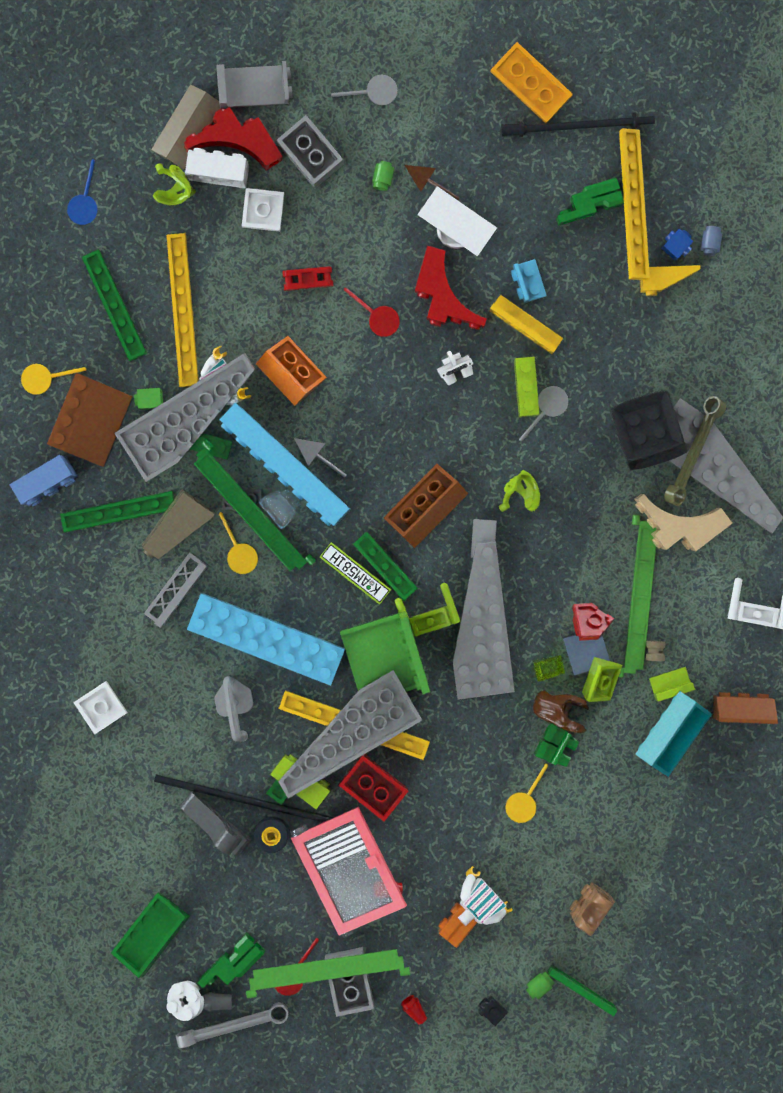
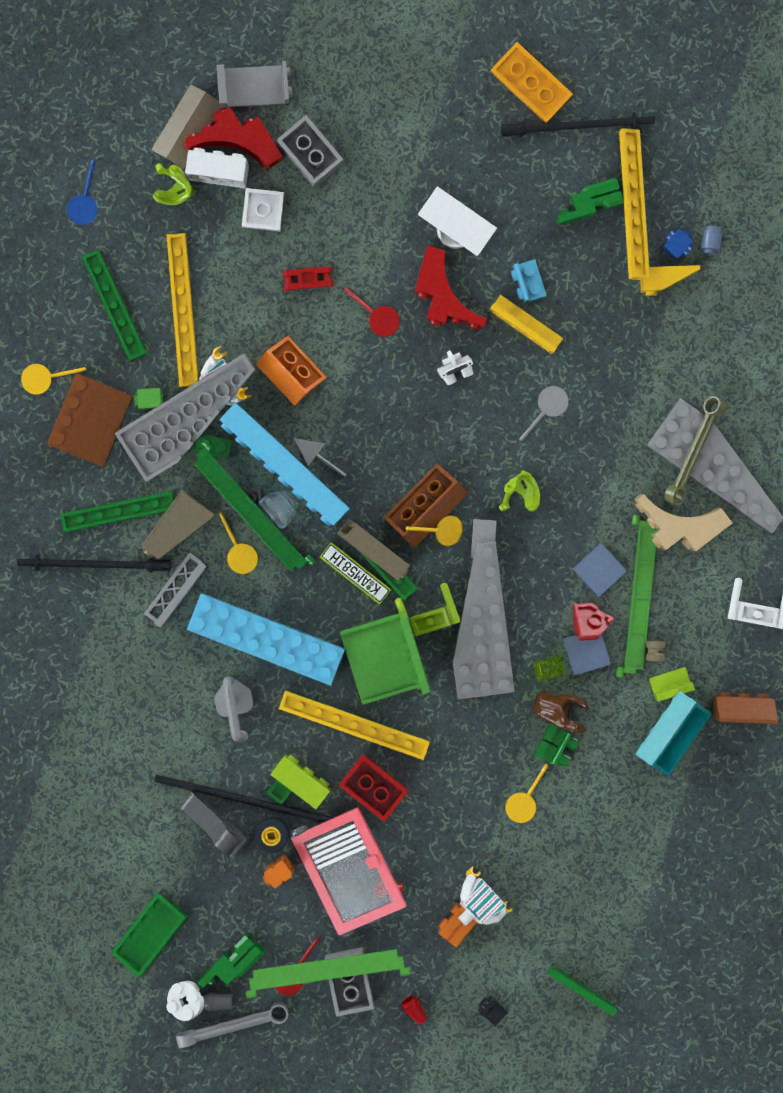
(44, 481): medium blue brick -> none
(100, 707): white plate -> none
(150, 565): none -> black bar
(278, 871): none -> orange brick
(365, 722): light grey wing -> none
(373, 549): none -> dark tan slope
(380, 90): light grey piece -> none
(383, 176): bright green brick -> none
(422, 175): reddish brown piece -> none
(447, 531): none -> yellow piece
(526, 387): lime brick -> none
(539, 985): bright green brick -> none
(591, 908): medium nougat brick -> none
(599, 569): none -> sand blue tile
(601, 680): lime slope -> none
(648, 430): black piece -> none

